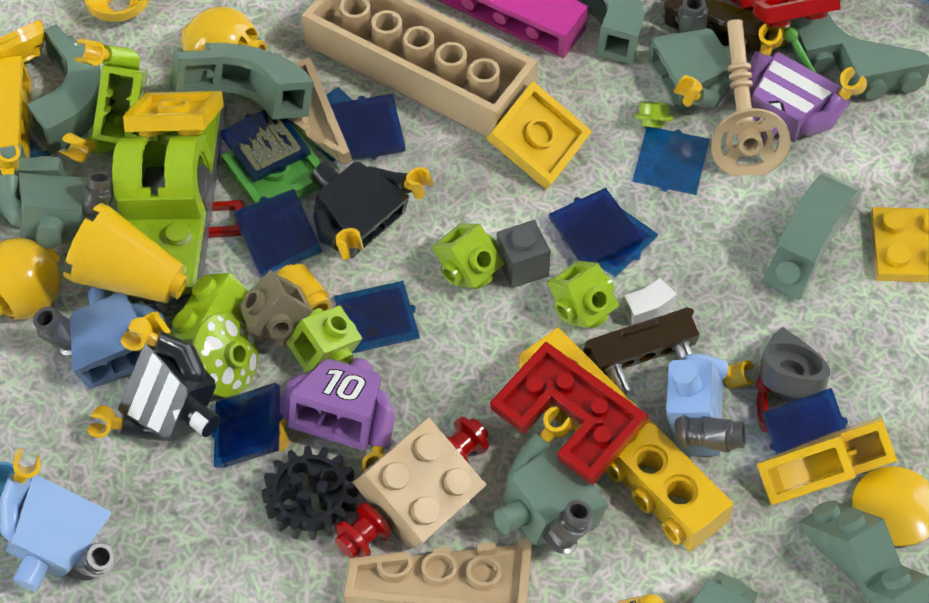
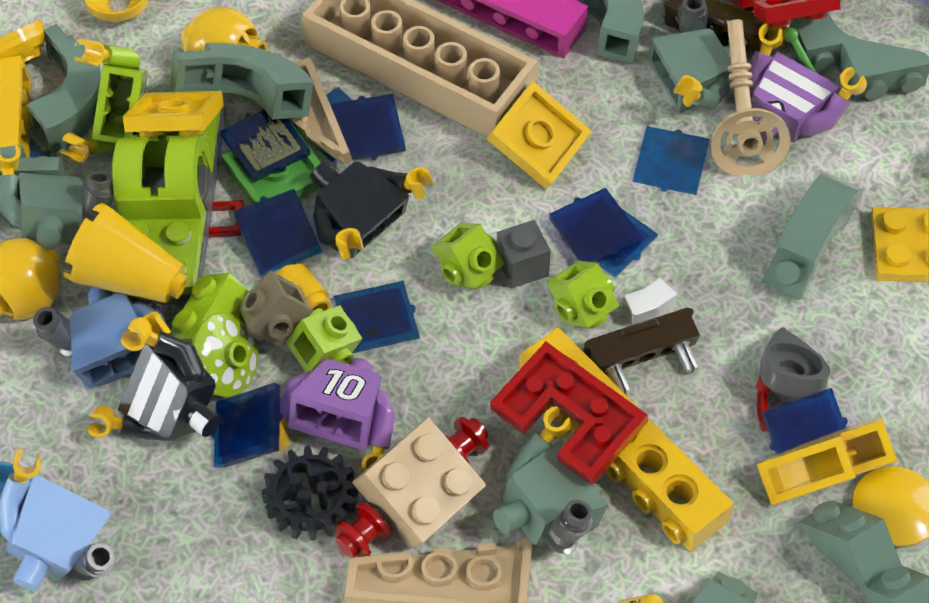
(654, 113): lime plate -> none
(697, 401): torso -> none

